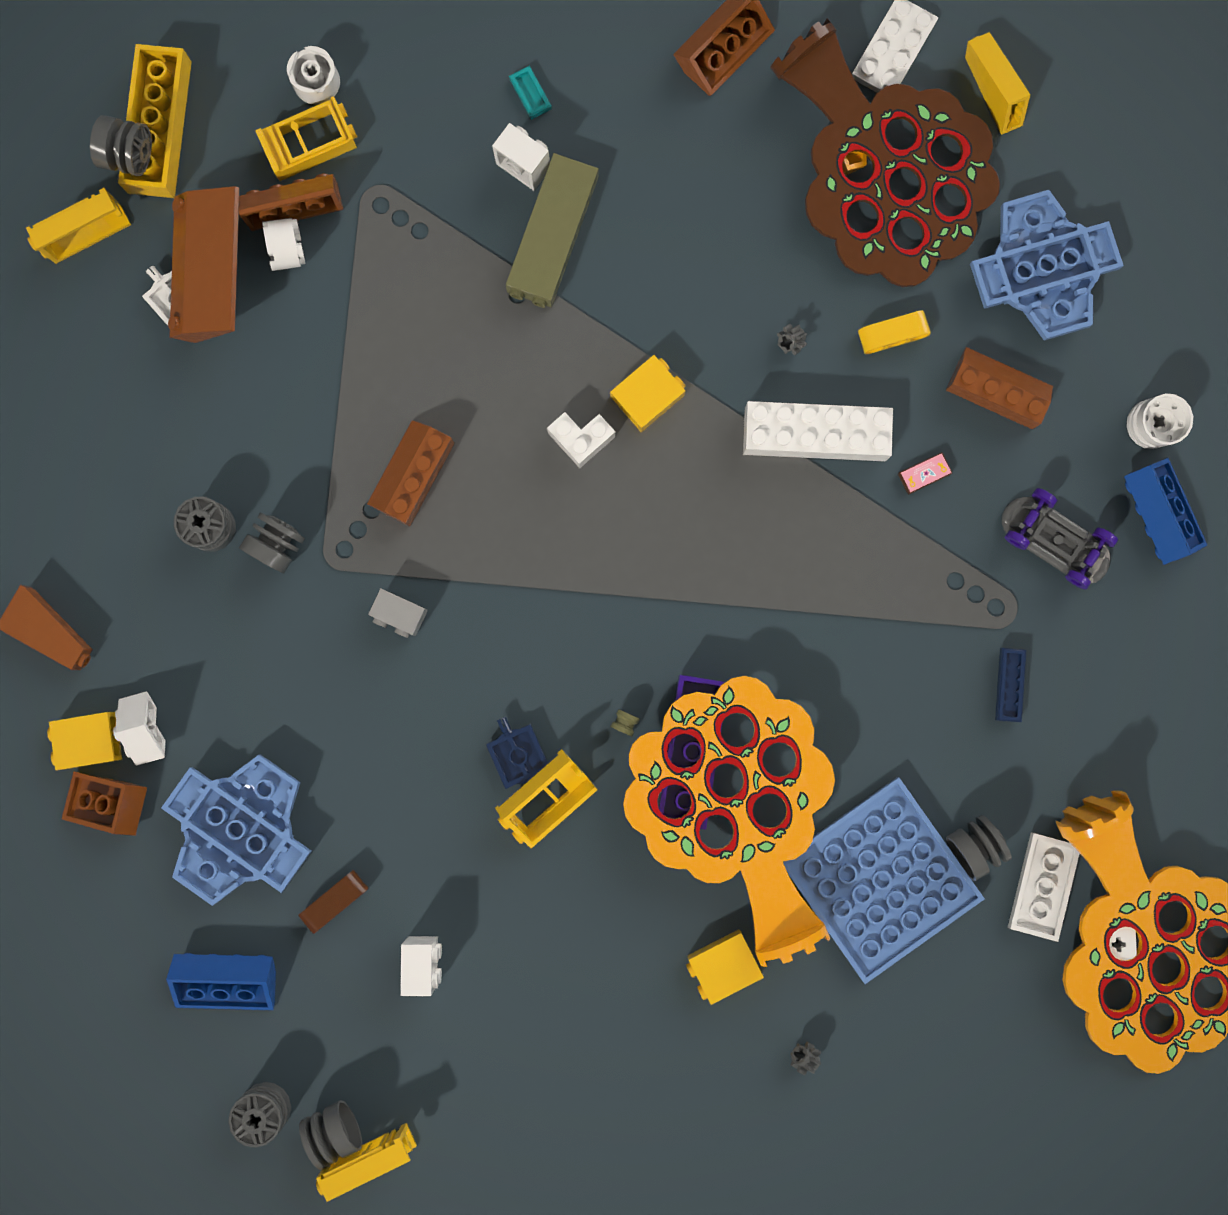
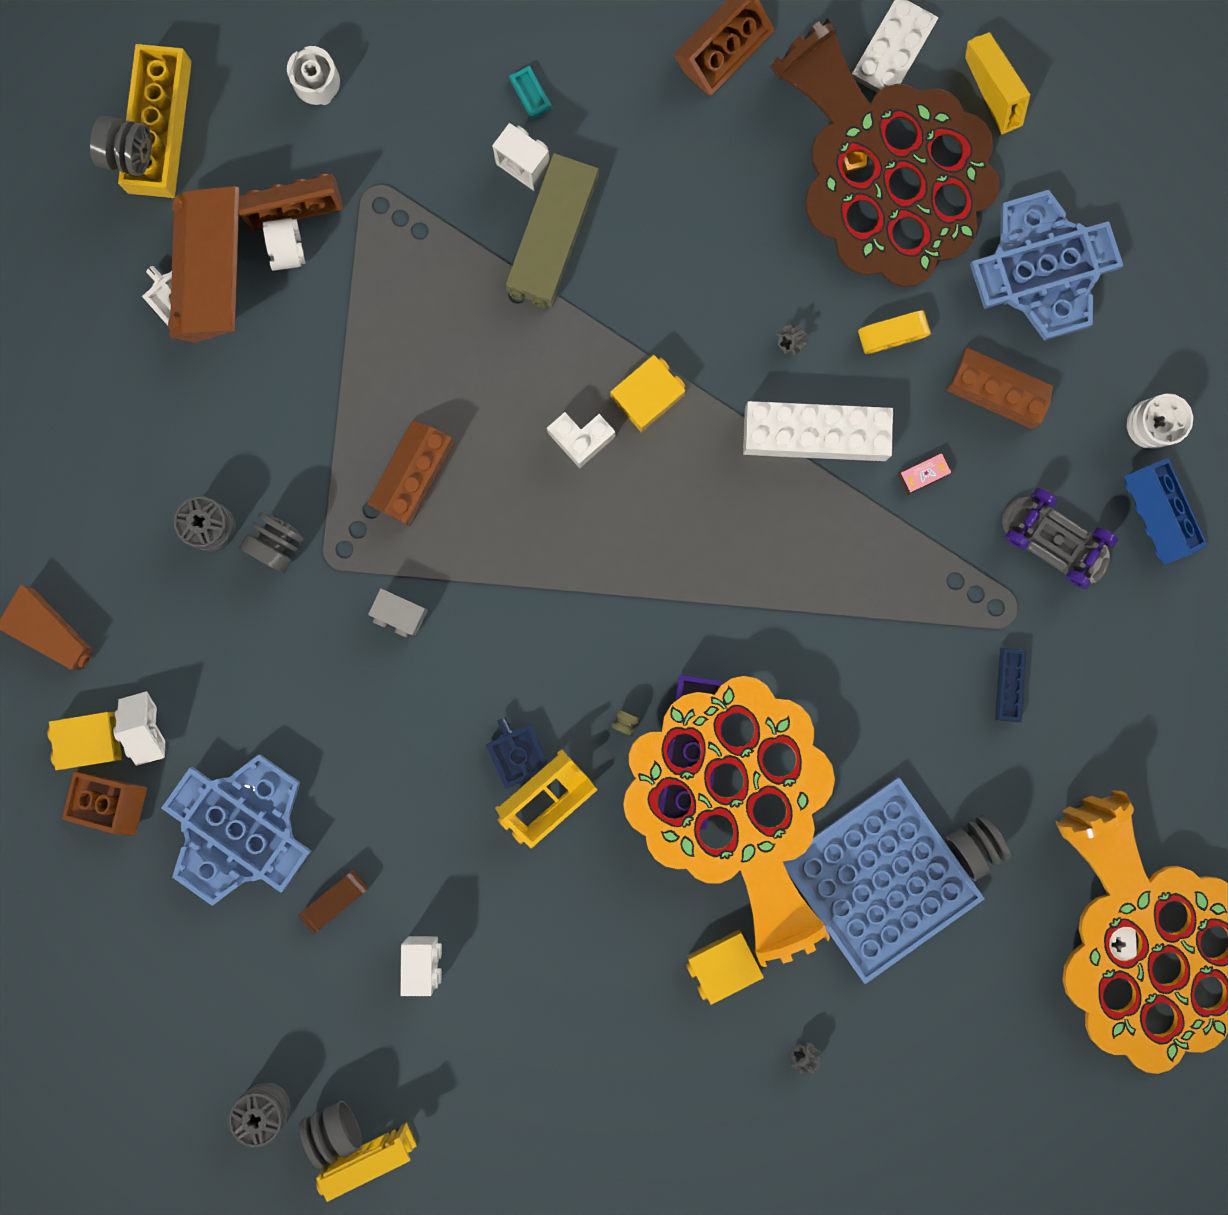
(78, 227): yellow door -> none
(222, 981): blue slope -> none
(279, 154): yellow door -> none
(1044, 887): white plate -> none

